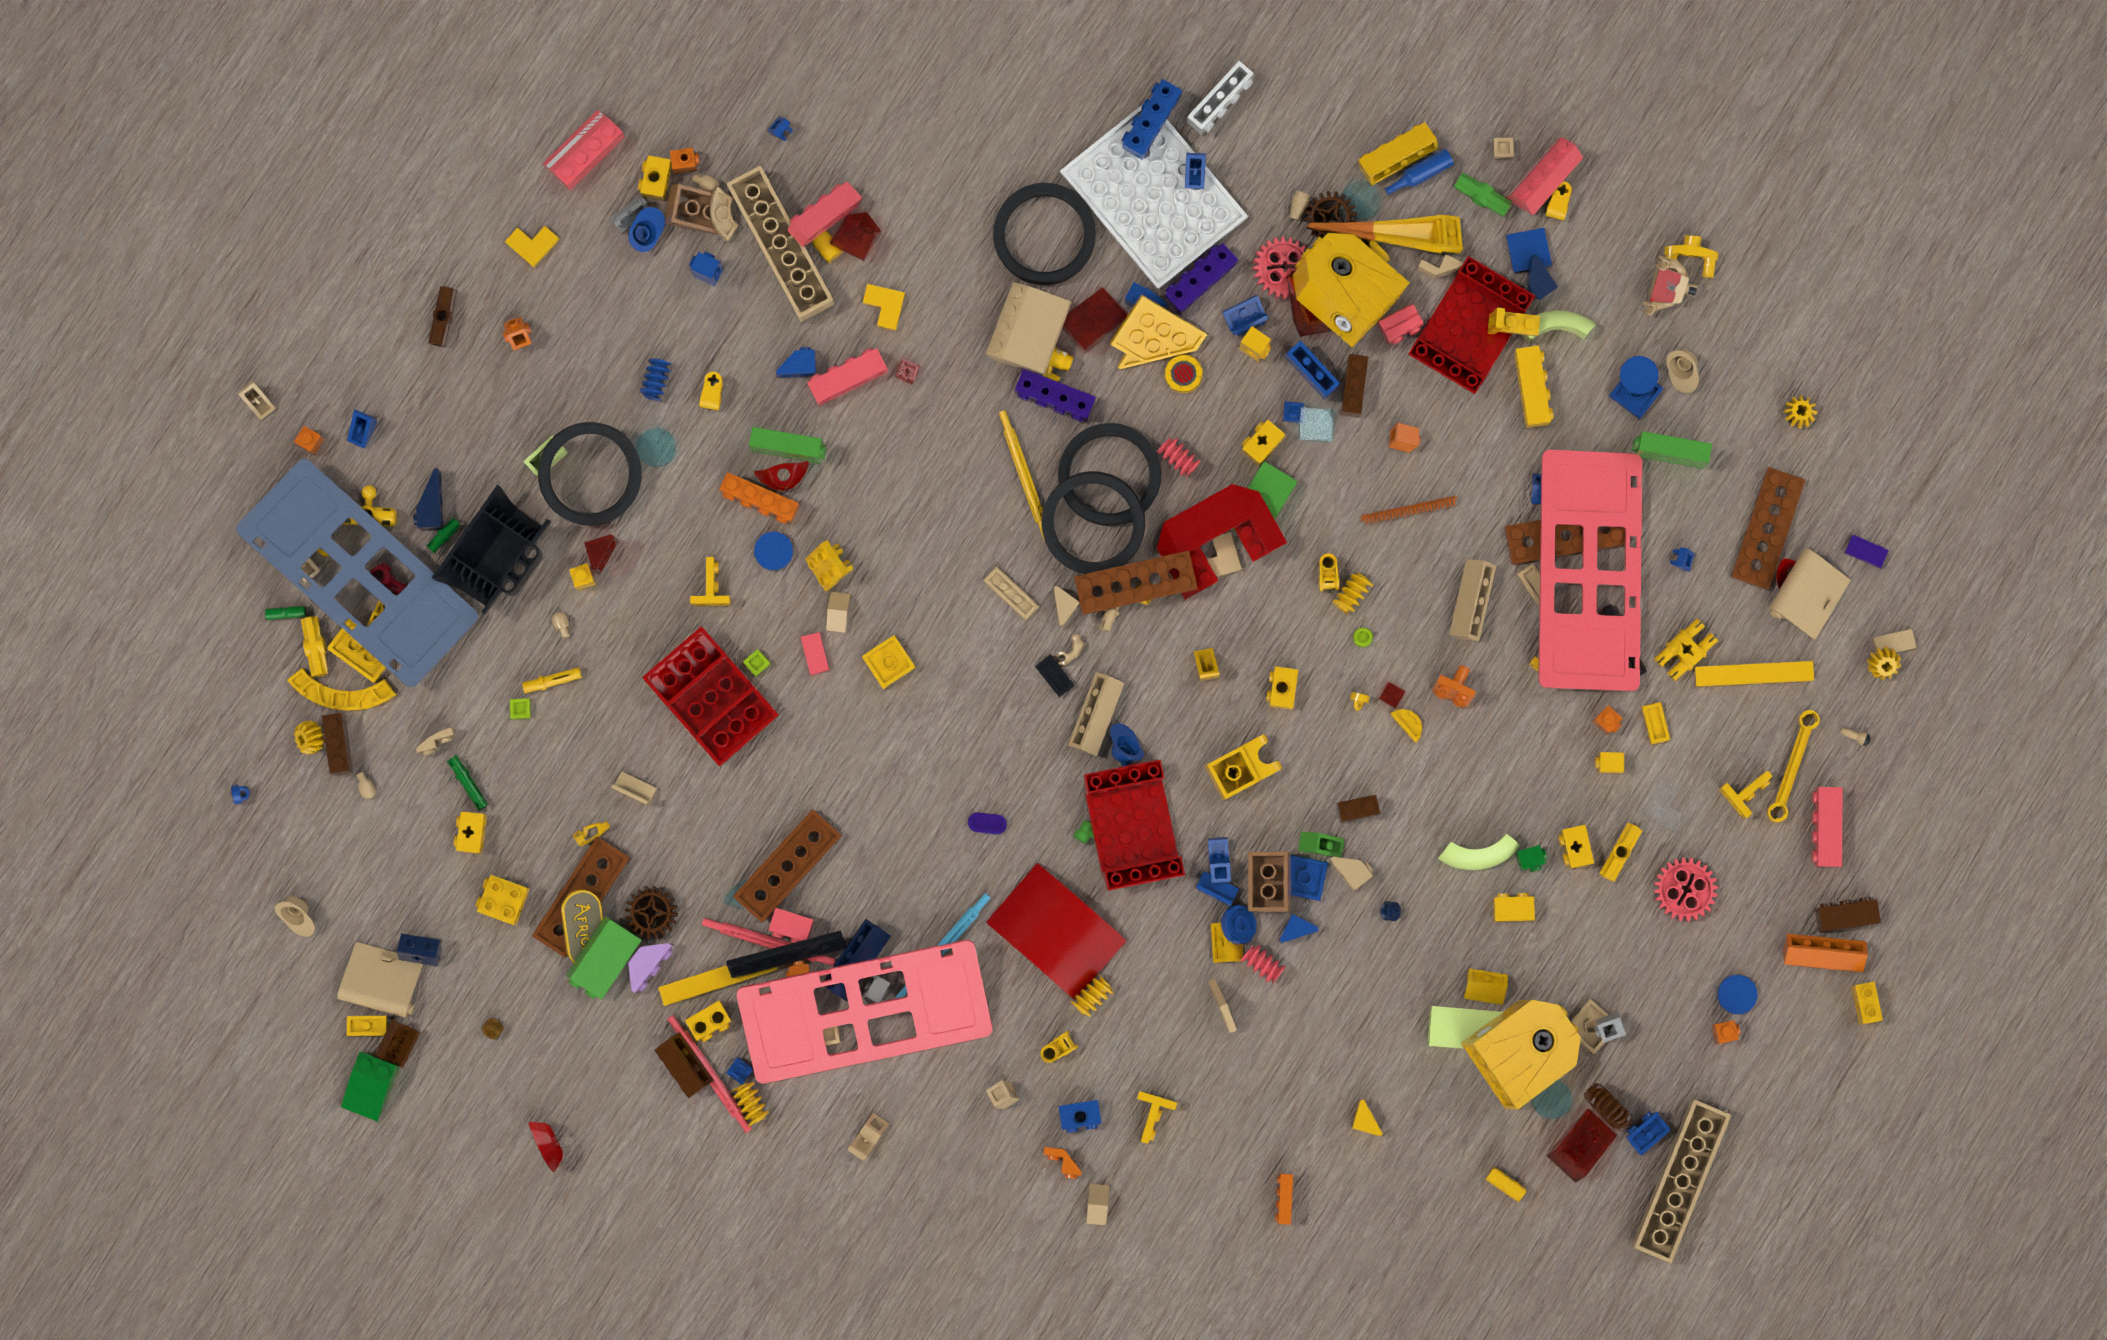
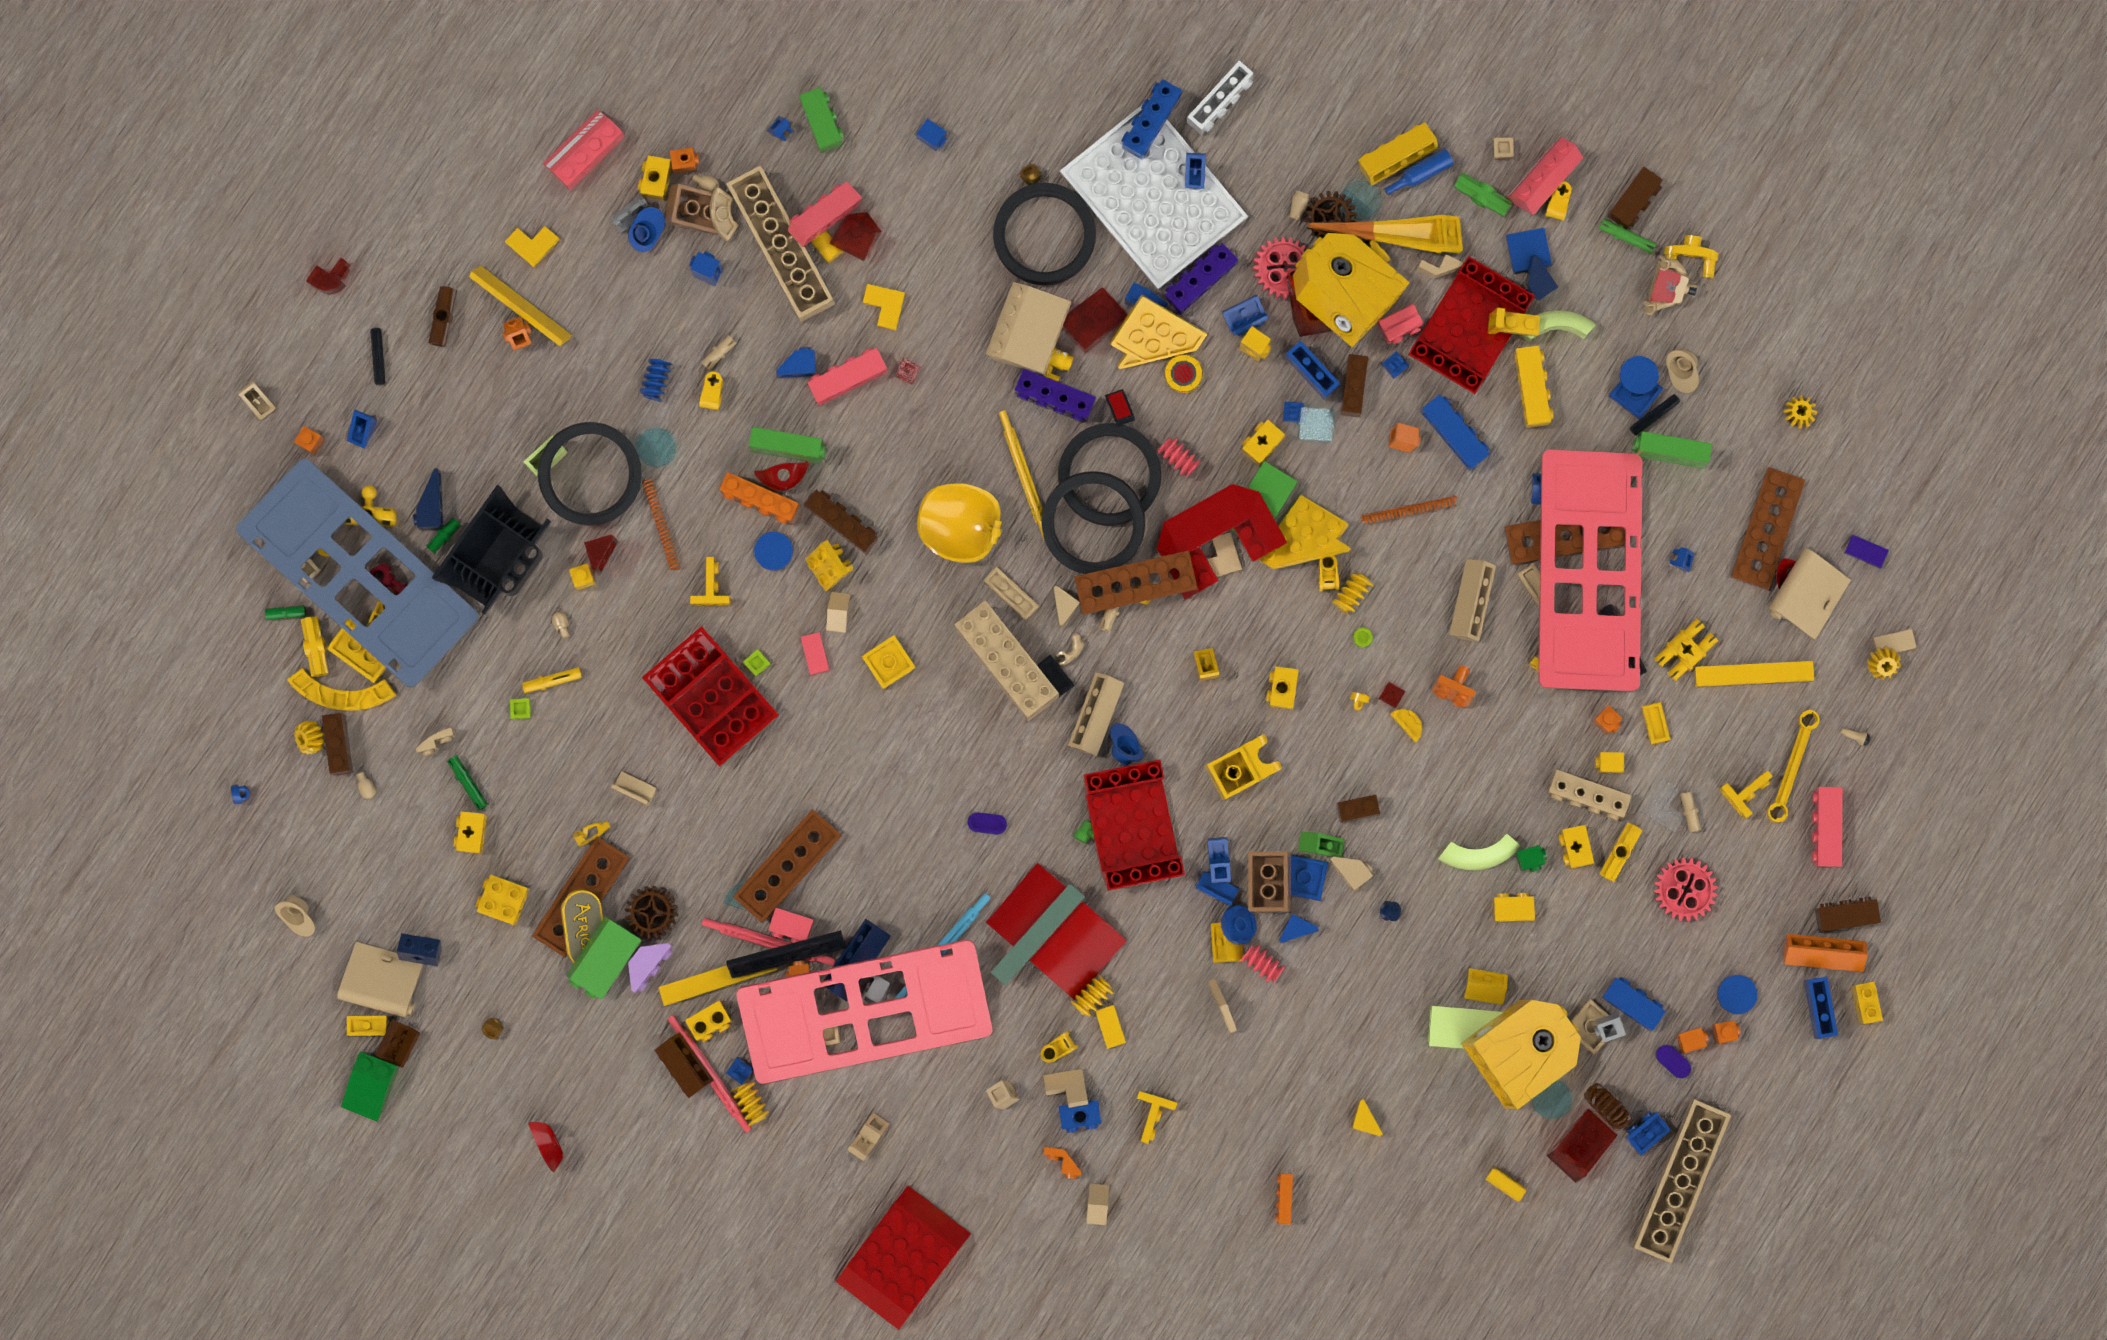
(329, 282): none -> clear red brick
(377, 356): none -> black axle
(520, 305): none -> yellow tile
(658, 525): none -> orange piece
(718, 352): none -> tan pin
(821, 119): none -> bright green brick
(844, 524): none -> reddish brown brick
(903, 1257): none -> red slope
(932, 135): none -> blue brick
(959, 522): none -> yellow piece
(1006, 661): none -> tan brick
(1030, 174): none -> pearl gold tile
(1037, 934): none -> sand green tile
(1070, 1082): none -> tan tile
(1110, 1026): none -> yellow tile
(1120, 407): none -> tile
(1310, 535): none -> yellow wing
(1395, 365): none -> blue tile
(1455, 432): none -> blue brick
(1588, 794): none -> tan brick
(1627, 236): none -> bright green pin
(1633, 1003): none -> blue brick
(1636, 198): none -> reddish brown brick
(1654, 415): none -> black axle
(1673, 1061): none -> dark purple tile
(1690, 811): none -> tan pin
(1692, 1040): none -> orange brick
(1820, 1007): none -> blue brick

